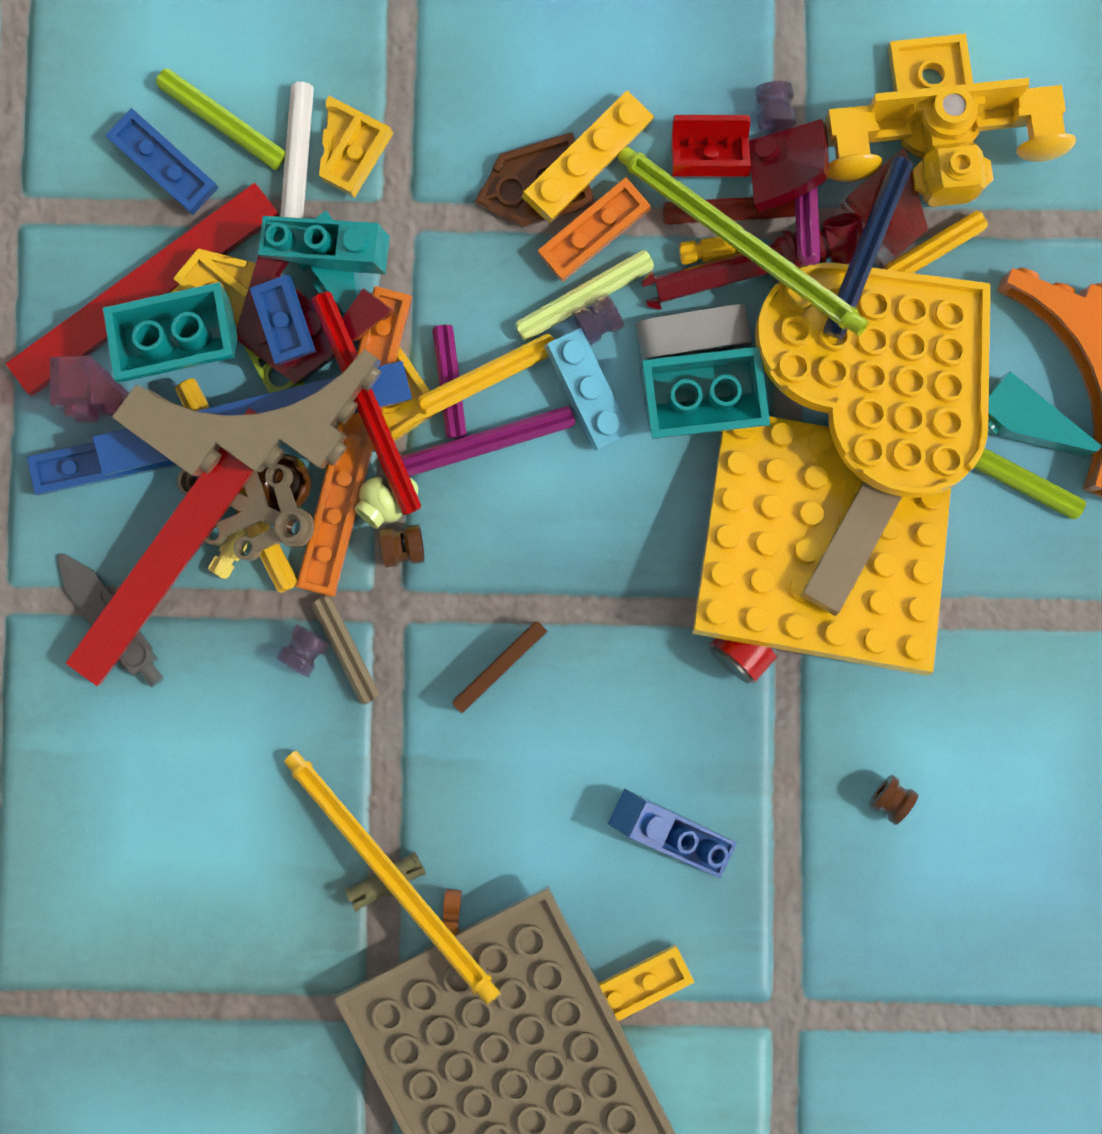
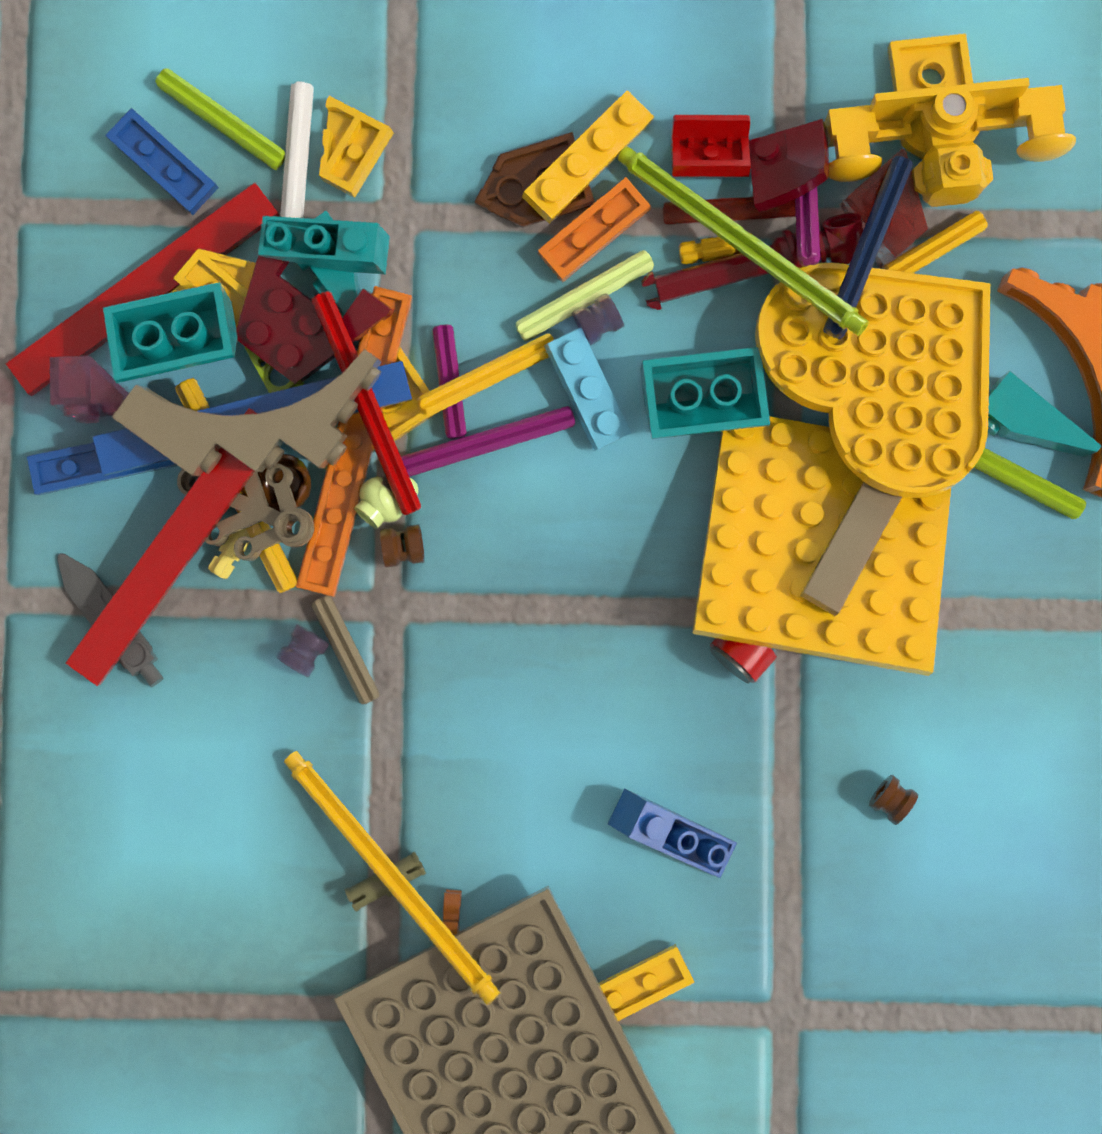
(282, 319): blue plate -> none
(499, 667): reddish brown tile -> none
(694, 332): light grey beam -> none
(775, 106): clear purple wheel -> none

